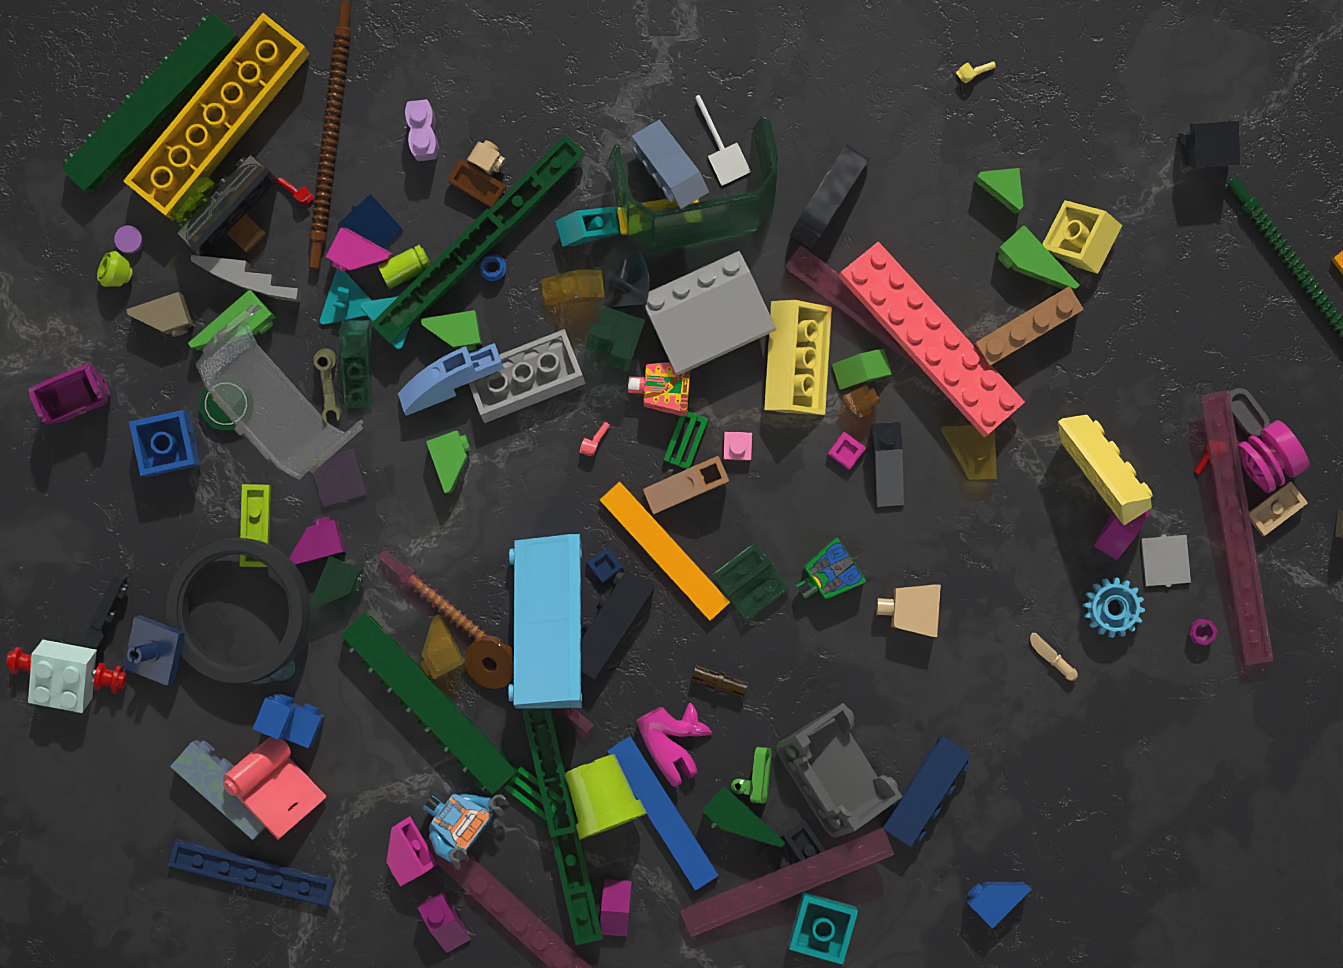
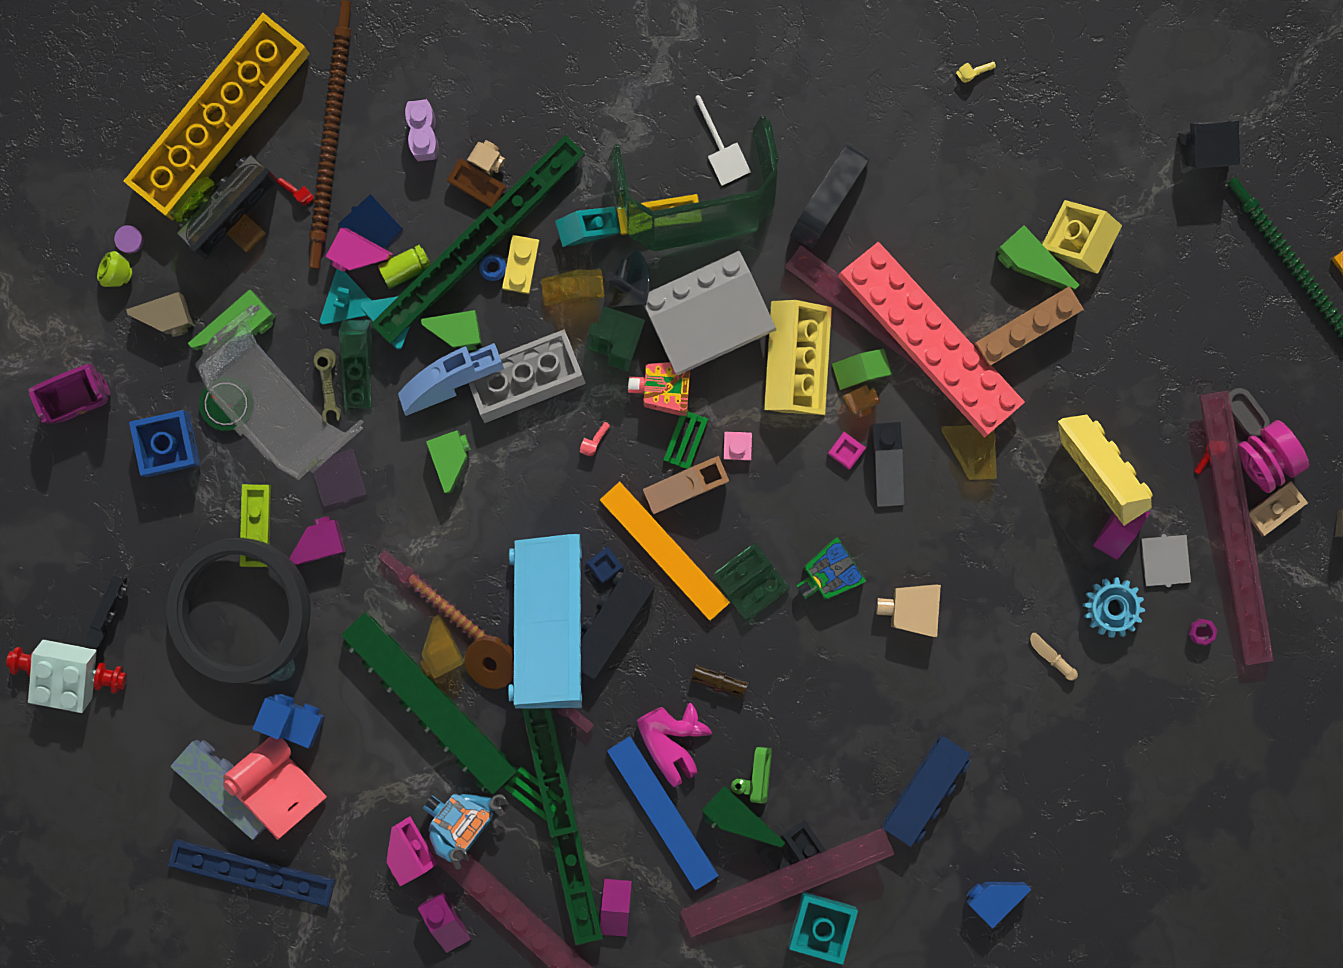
(150, 103): dark green brick -> none
(154, 650): dark blue tile -> none
(239, 274): light grey slope -> none
(336, 582): clear green slope -> none
(521, 264): none -> light yellow plate
(602, 796): lime piece -> none
(669, 164): sand blue brick -> none
(836, 773): dark grey windscreen -> none
(1004, 186): bright green slope -> none

